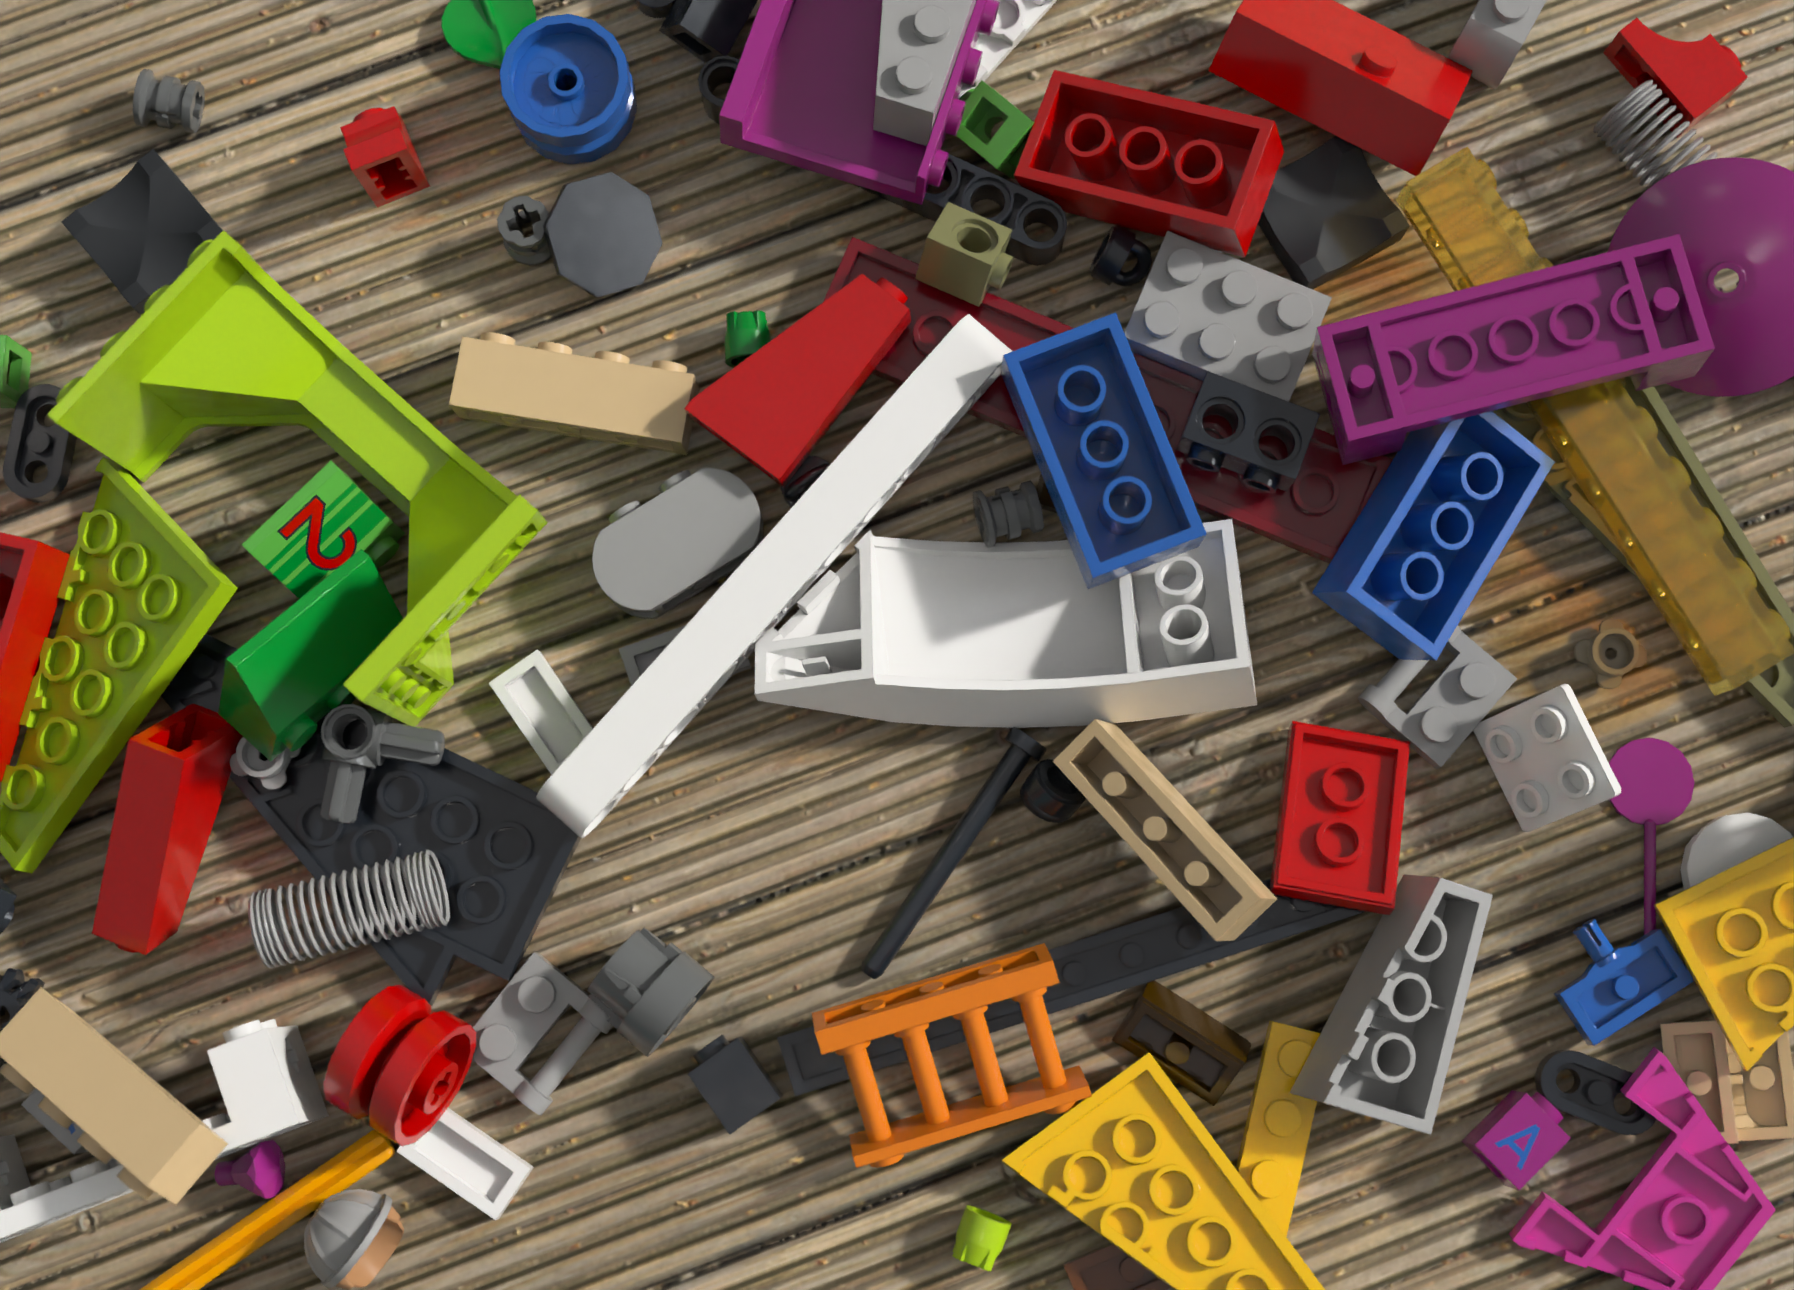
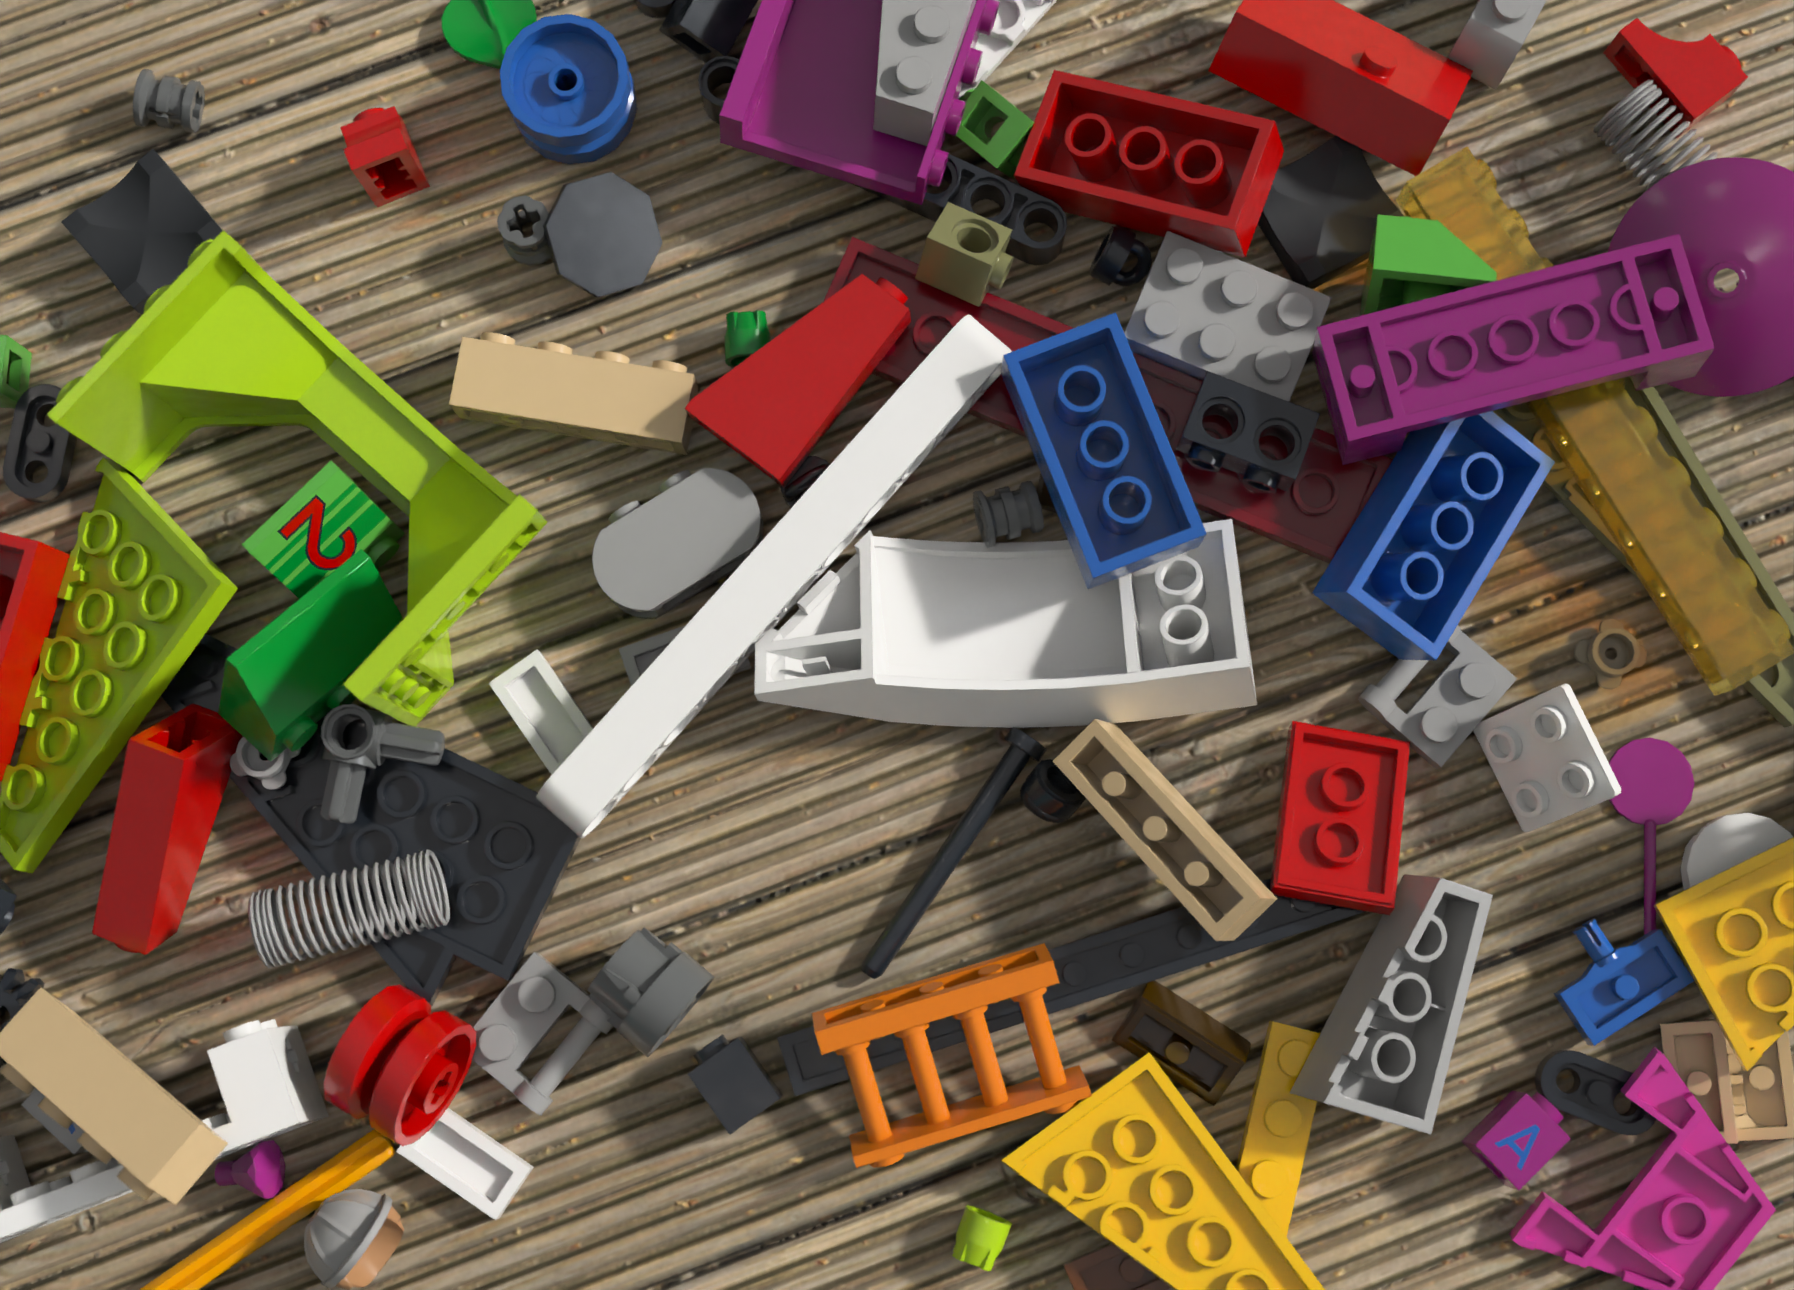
(1417, 261): none -> bright green slope

